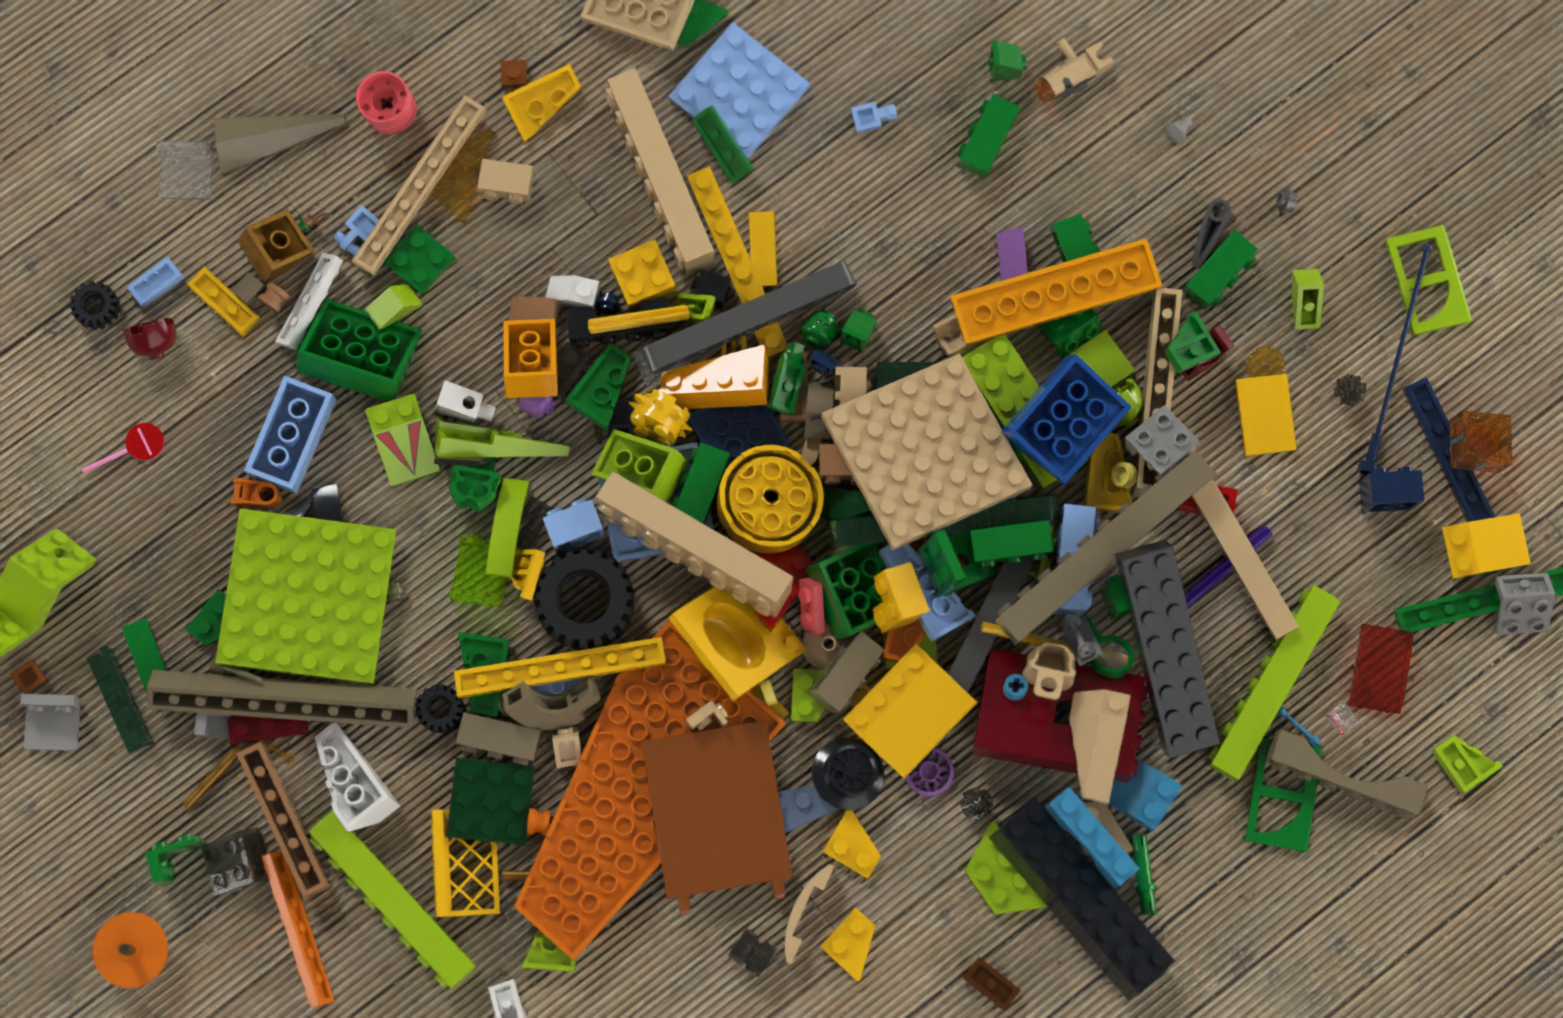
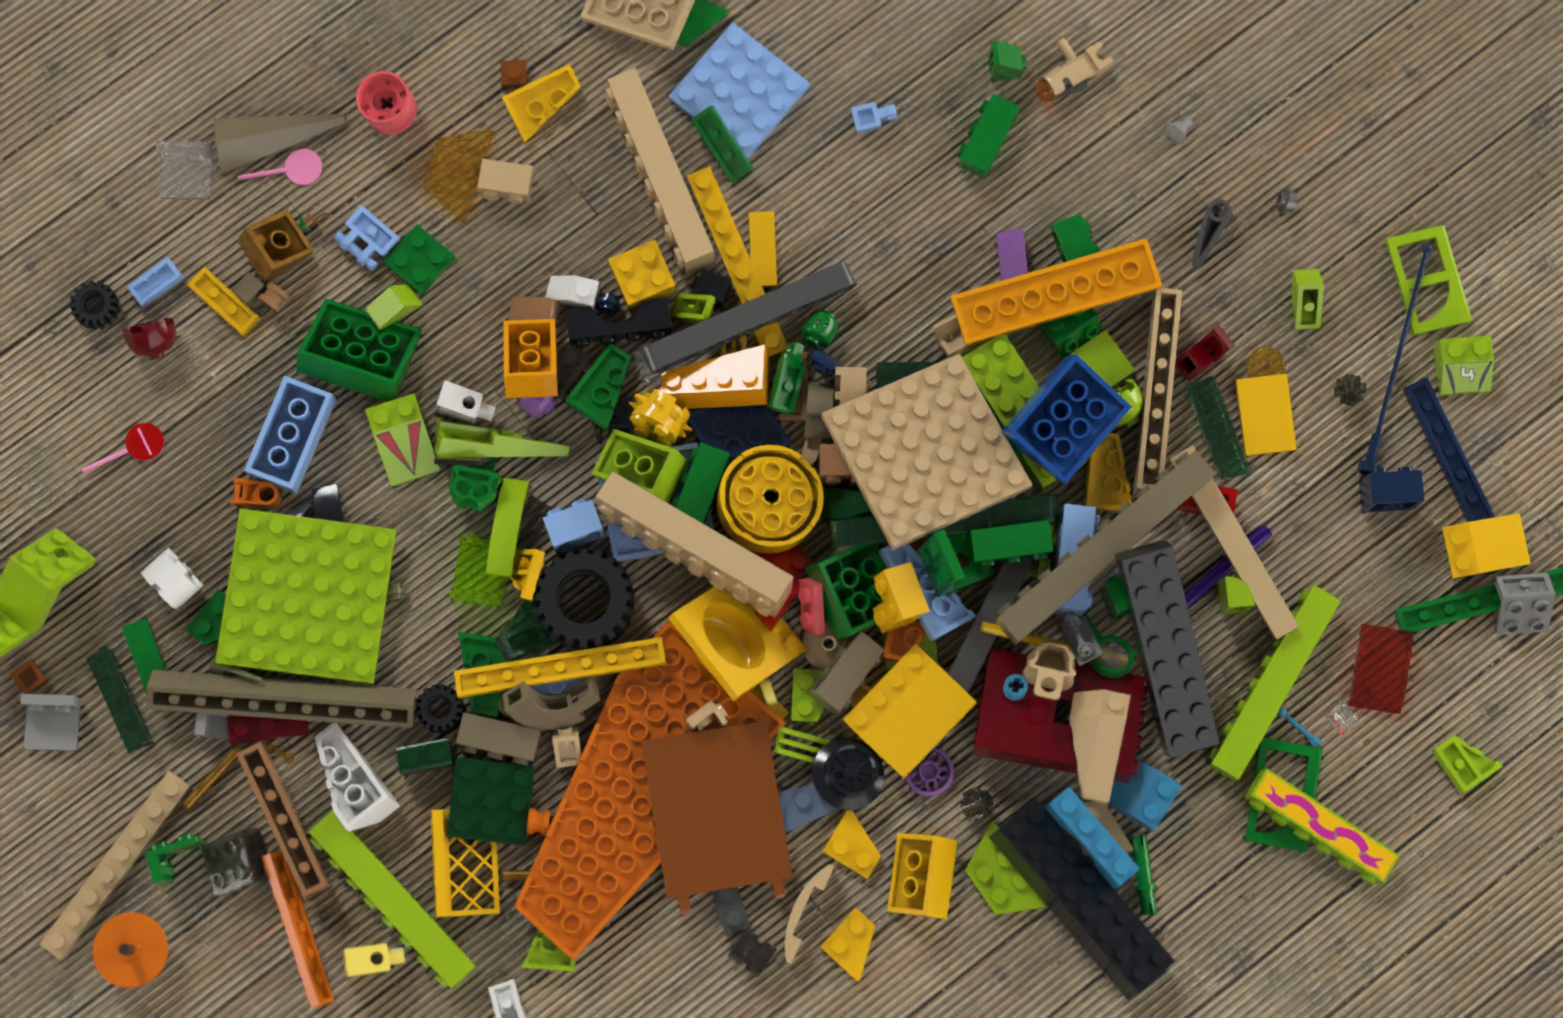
(115, 865): none -> tan plate
(172, 579): none -> white brick
(301, 167): none -> bright pink piece
(309, 301): white plate -> none
(358, 961): none -> light yellow torso
(419, 185): tan tile -> none
(425, 757): none -> dark green brick
(522, 634): none -> clear green wing
(638, 319): yellow axle -> none
(731, 910): none -> dark grey hinge
(781, 740): none -> lime tile
(858, 330): green slope -> none
(922, 875): none -> yellow slope
(991, 983): reddish brown plate -> none
(1124, 474): light yellow tile -> none
(1161, 440): light grey bracket -> none
(1191, 345): green wing -> none
(1218, 428): none -> clear green fence
(1221, 270): green brick -> none
(1234, 596): none -> lime brick
(1296, 754): dark tan arch -> none
(1321, 826): none -> brick
(1464, 365): none -> lime slope
(1481, 441): clear orange container -> none

